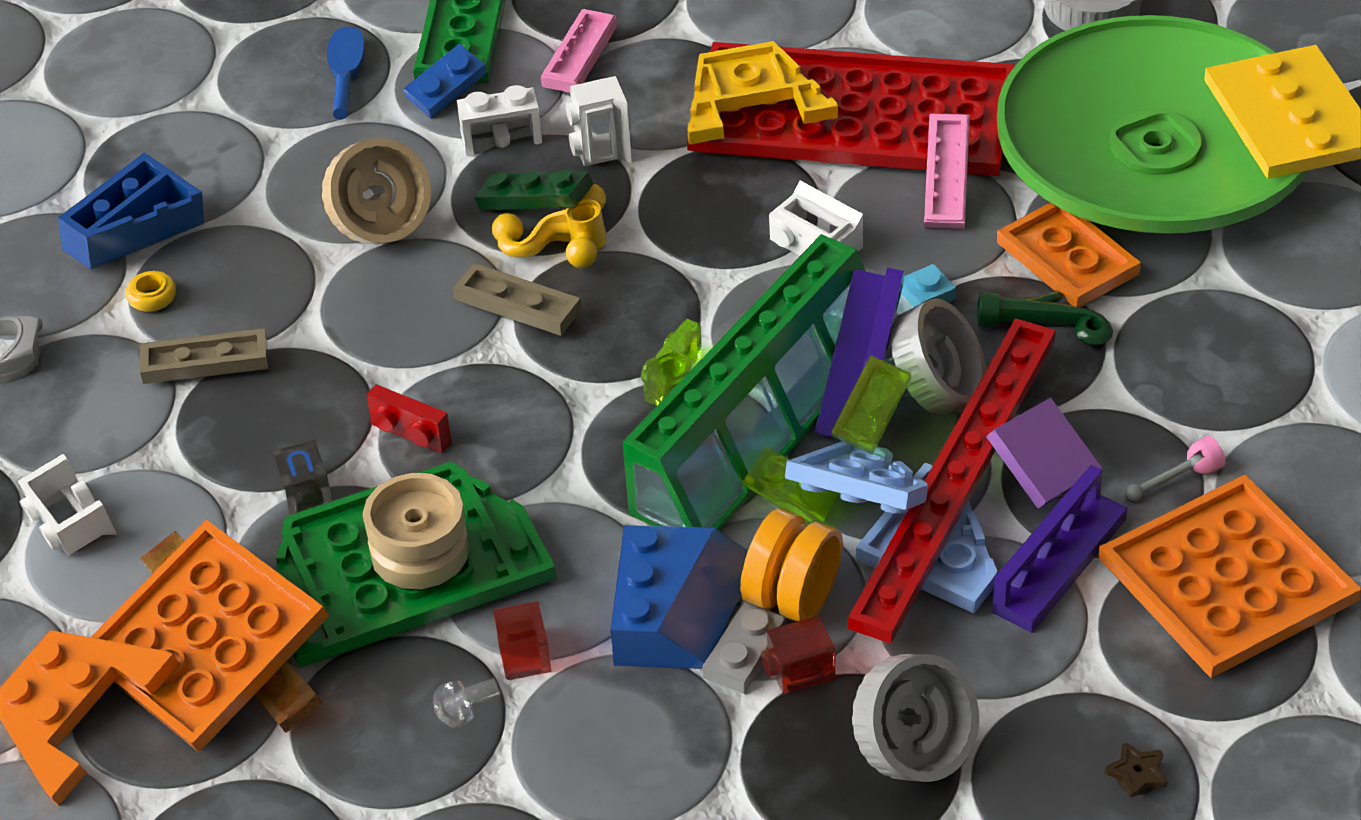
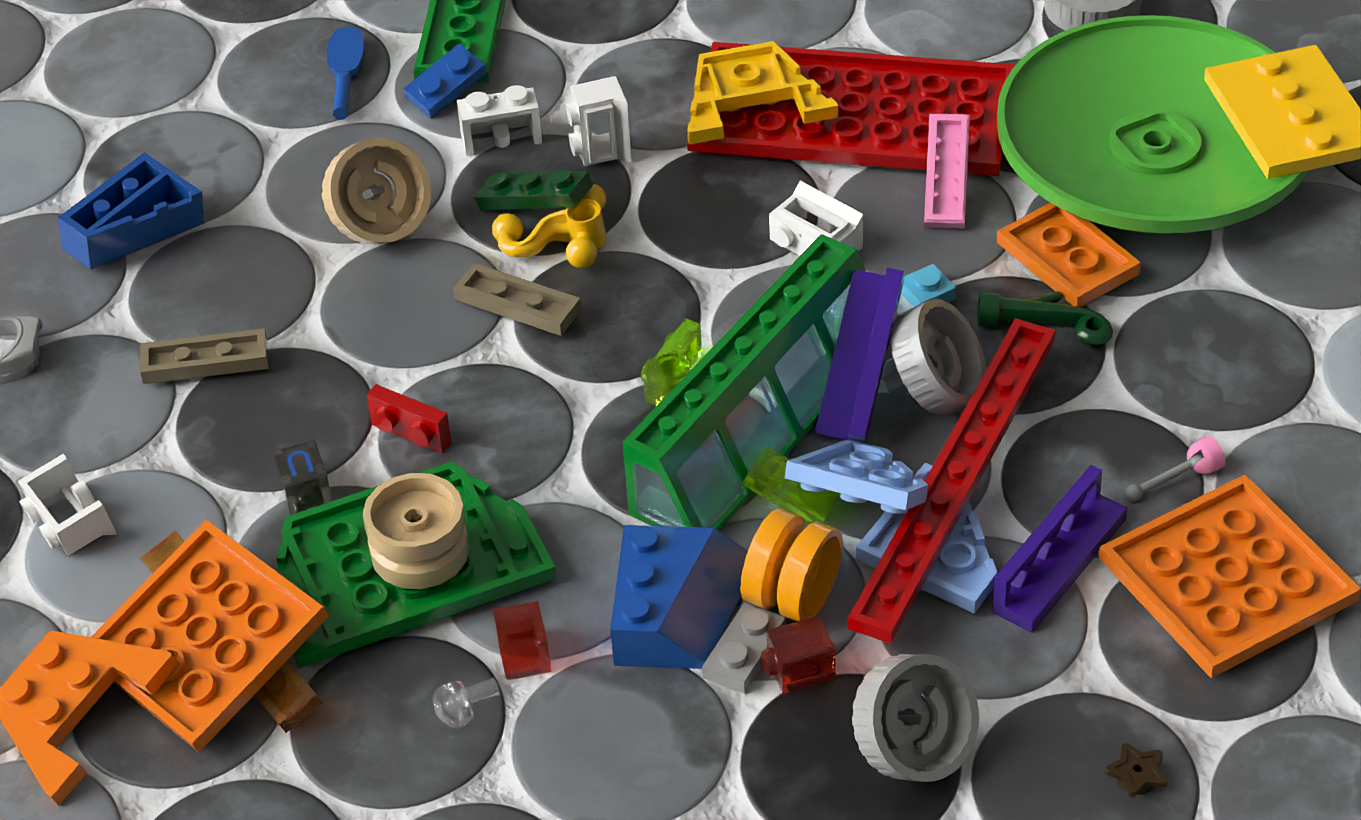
(153, 301): yellow piece -> none
(579, 50): bright pink plate -> none
(871, 404): clear neon green plate -> none
(1042, 452): medium lavender tile -> none

